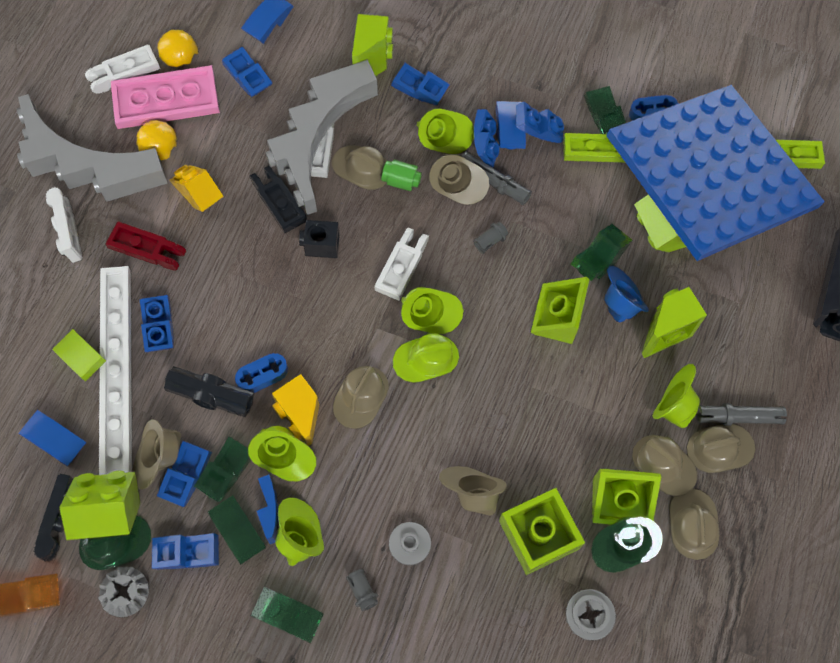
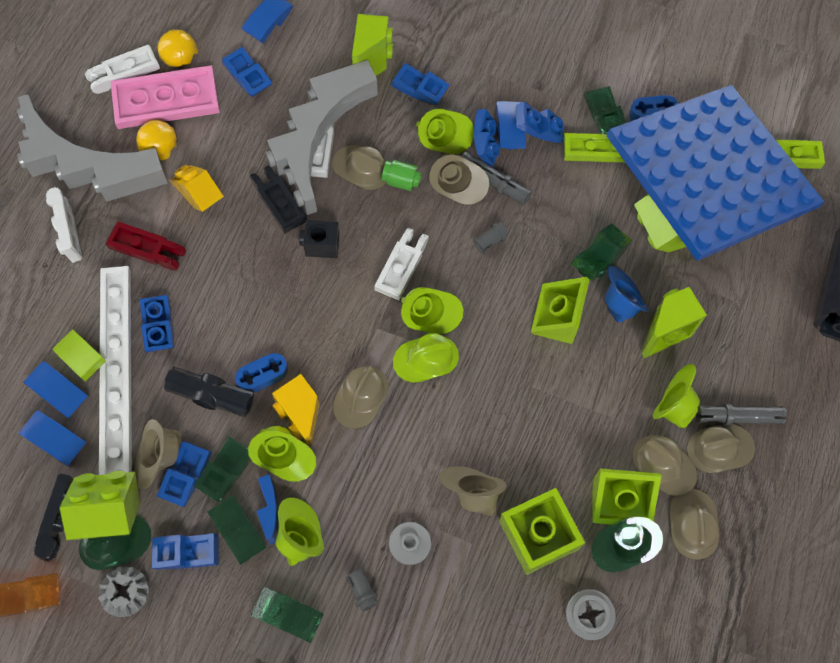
(55, 389): none -> blue slope

